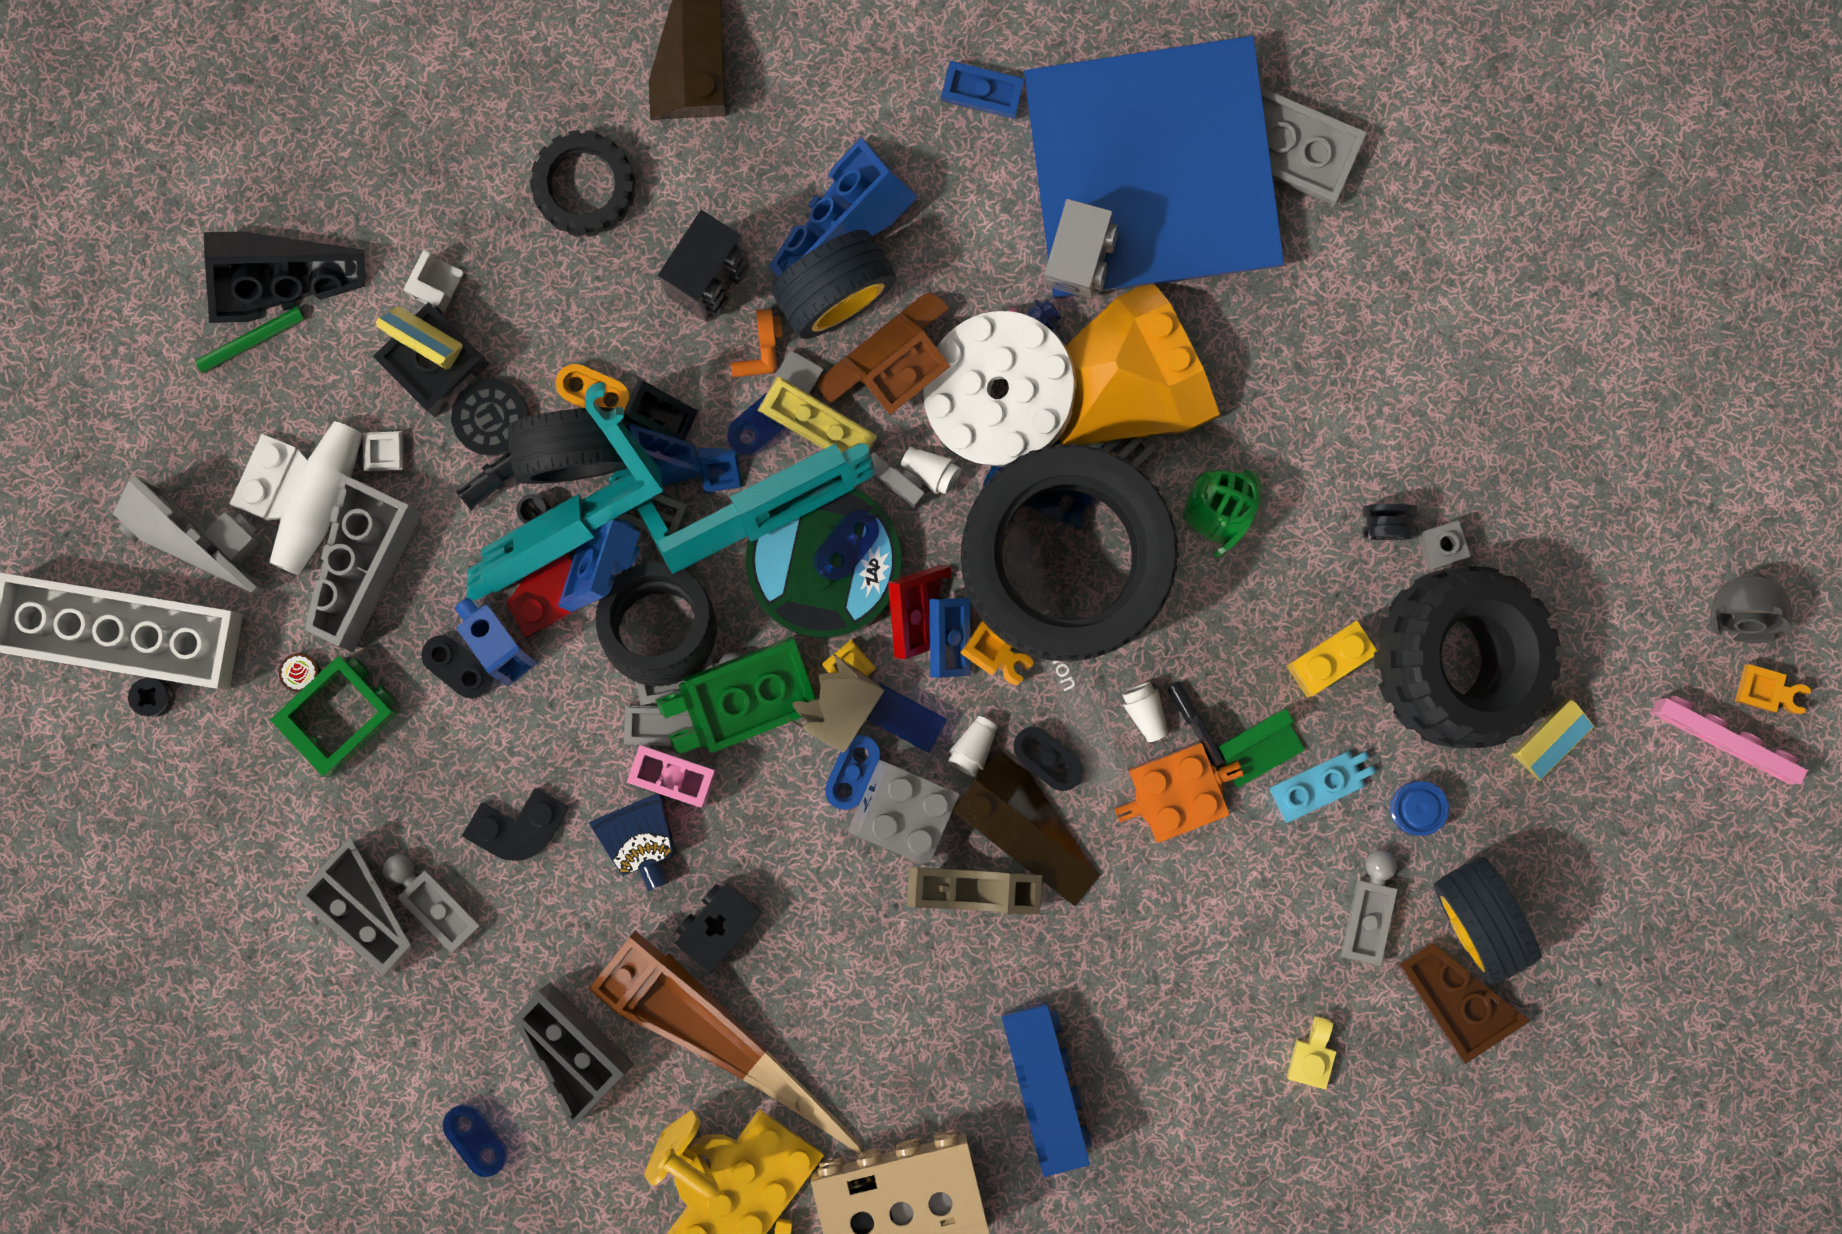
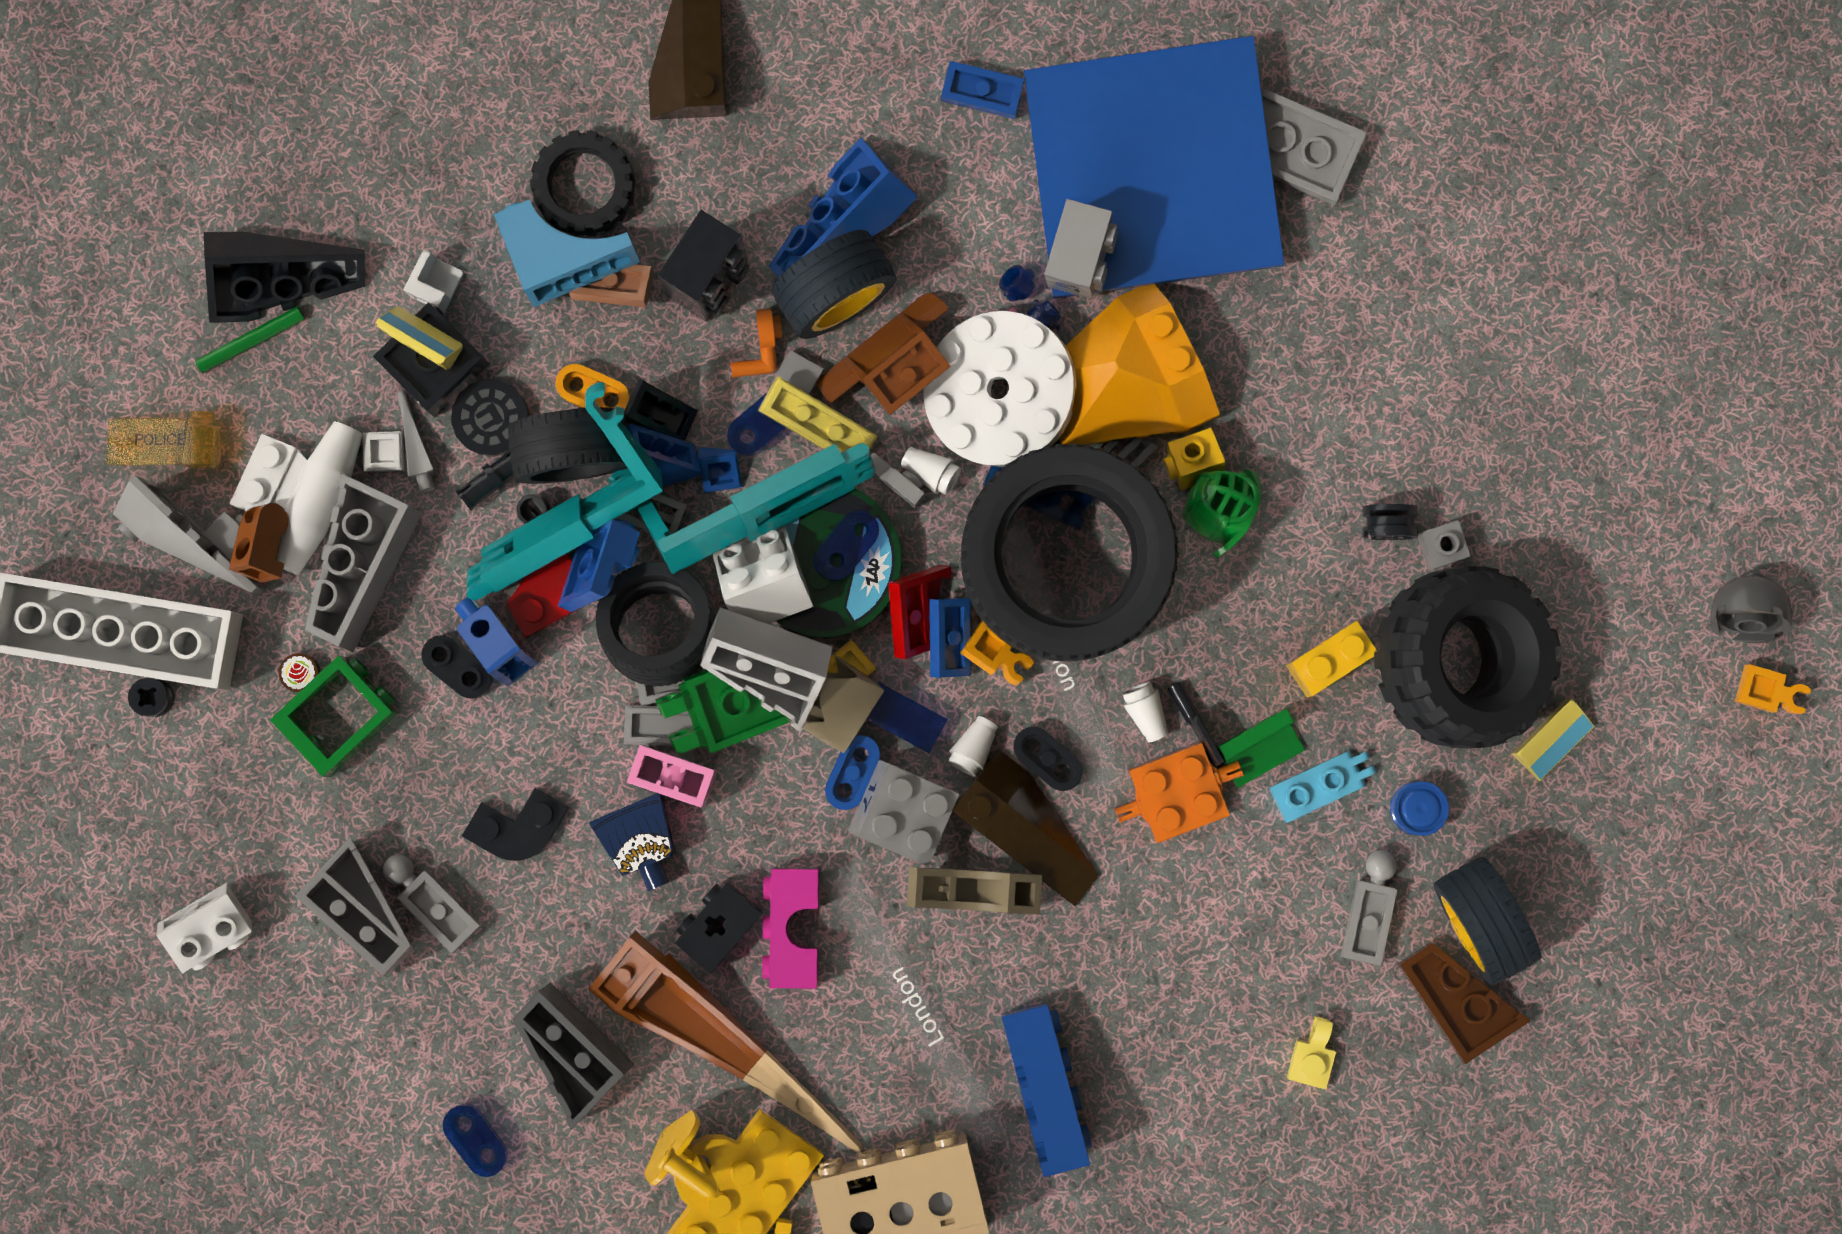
(165, 441): none -> clear yellow door
(205, 929): none -> white brick
(258, 543): none -> dark orange leg
(419, 462): none -> light grey piece
(555, 262): none -> dark azure arch
(625, 287): none -> nougat plate
(763, 577): none -> white slope
(767, 662): none -> light grey wedge
(788, 962): none -> dark pink arch
(916, 1007): none -> clear tile
(1017, 283): none -> clear blue plate
(1193, 456): none -> yellow brick
(1743, 746): bright pink plate -> none

